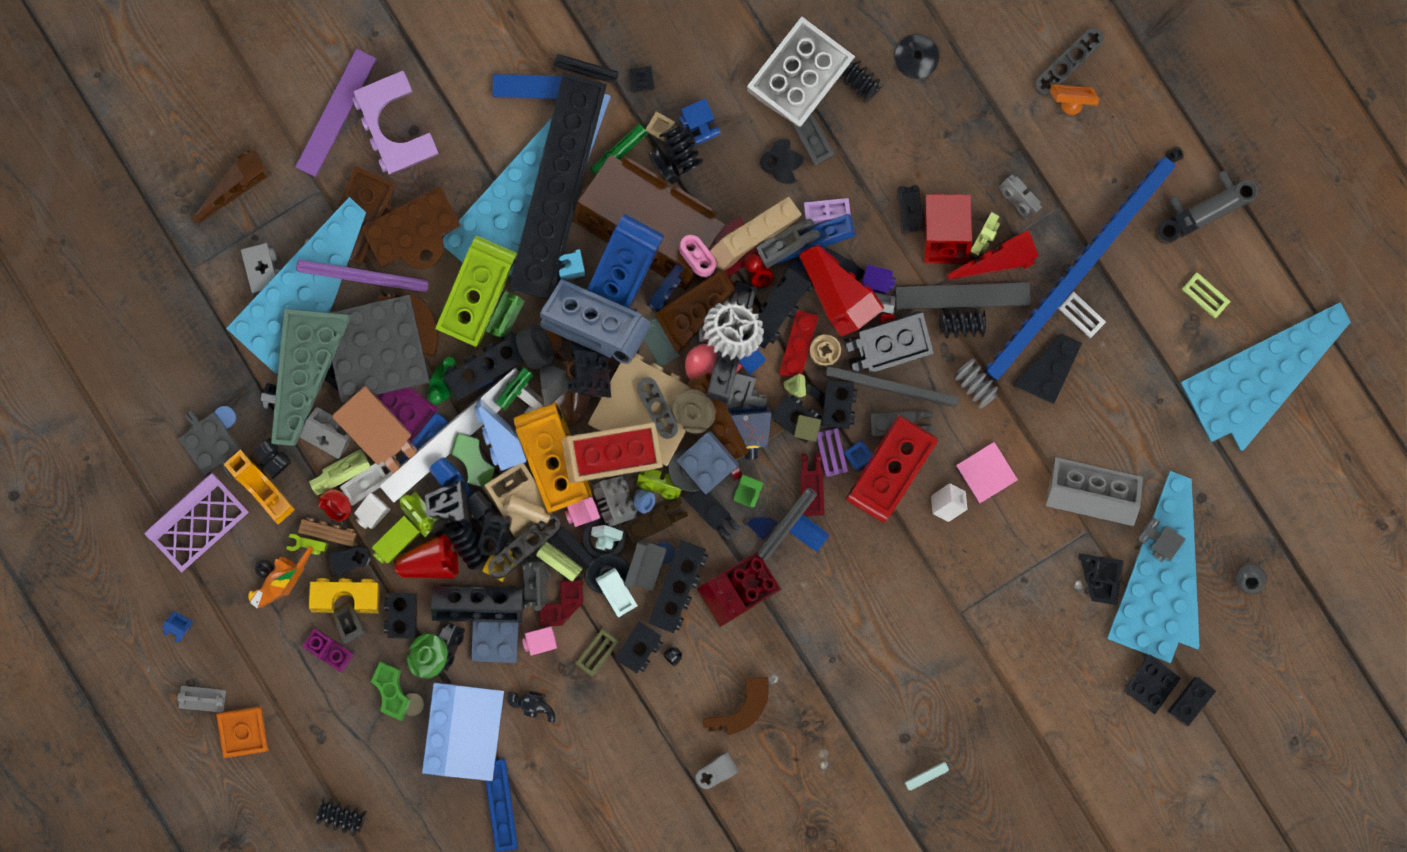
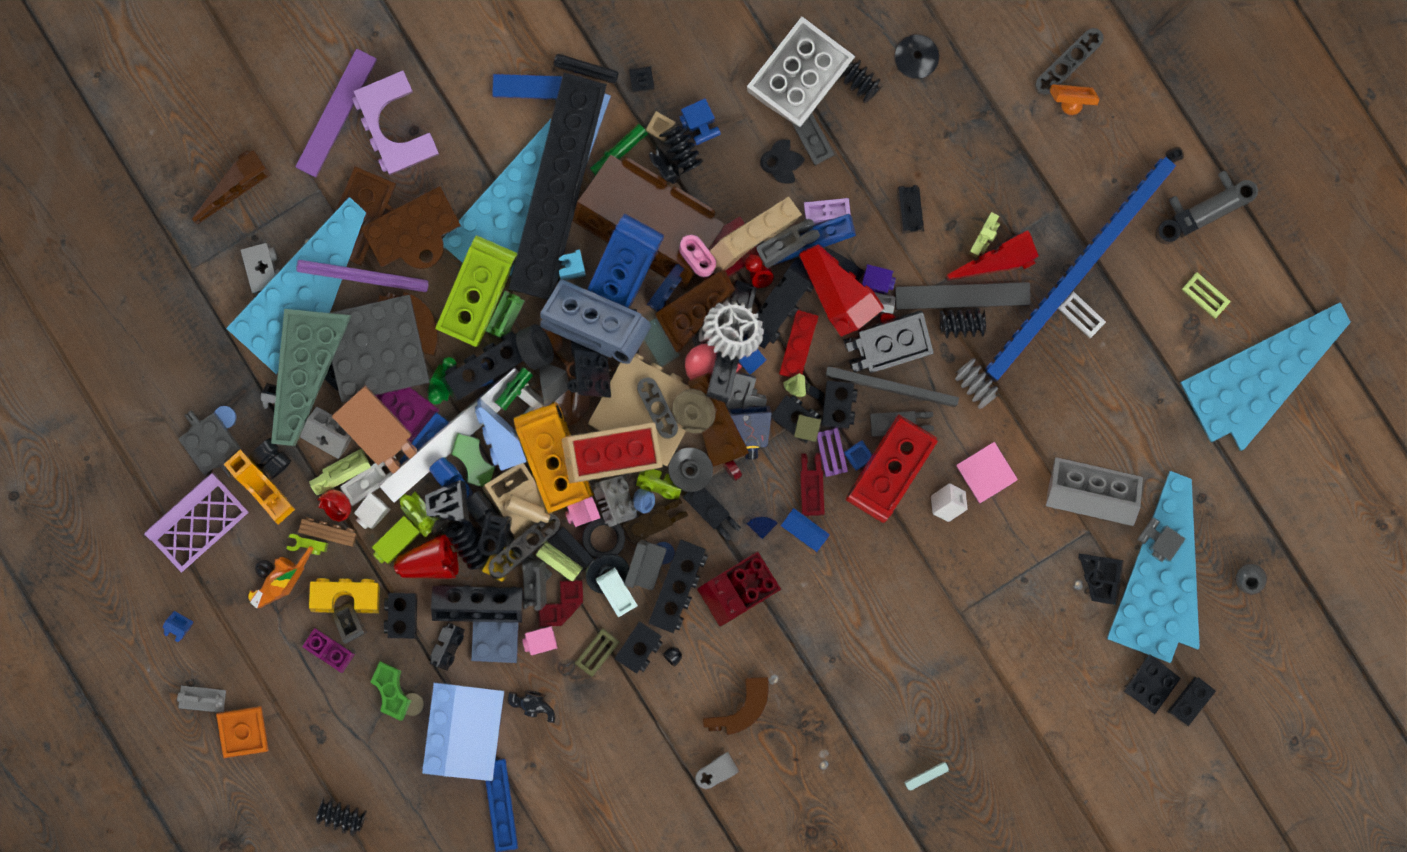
(344, 560): black piece -> none
(427, 656): bright green tile -> none
(606, 536): light aqua tile -> none
(708, 462): sand blue plate -> none
(748, 491): bright green panel -> none
(787, 523): dark grey axle -> none
(825, 350): tan wheel -> none
(947, 229): red slope -> none
(1026, 204): light grey hinge -> none
(1050, 370): black wing -> none

